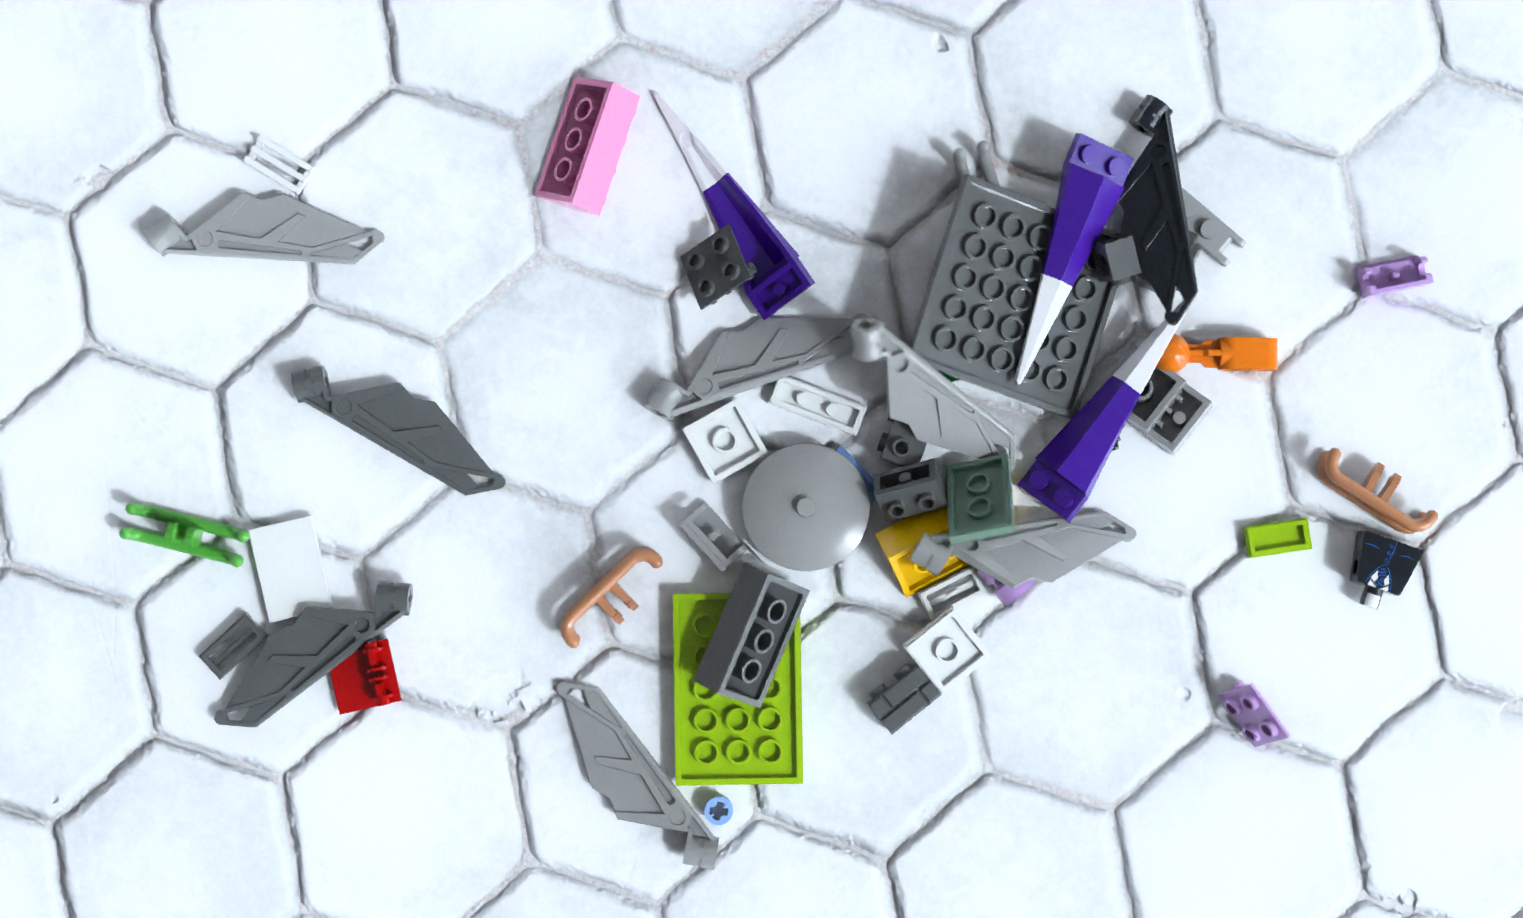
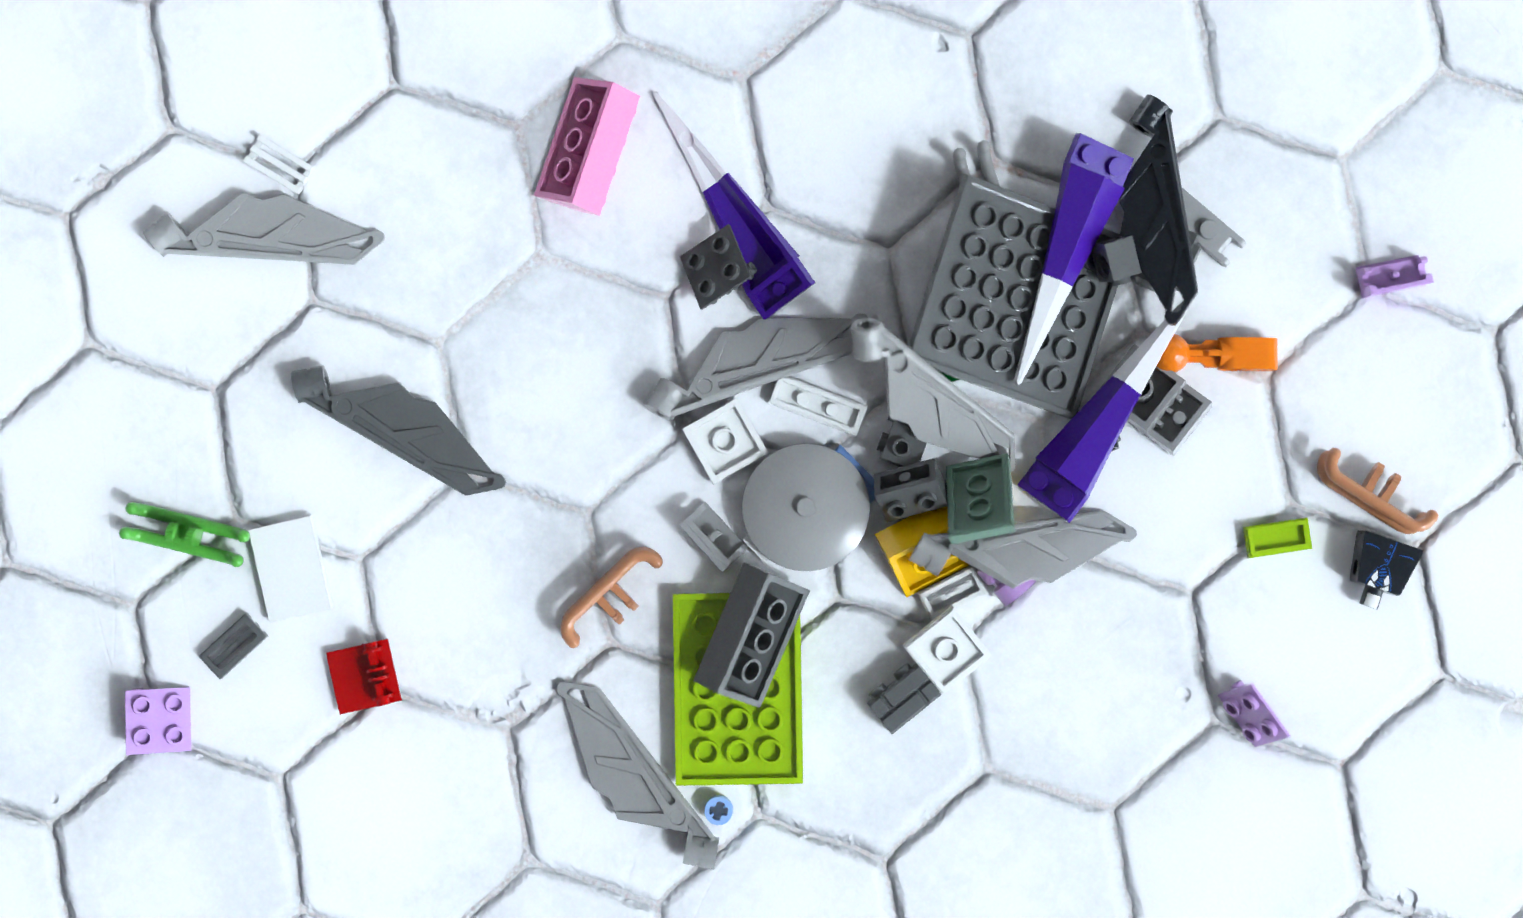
(157, 720): none -> lavender hinge
(309, 650): dark grey wing -> none

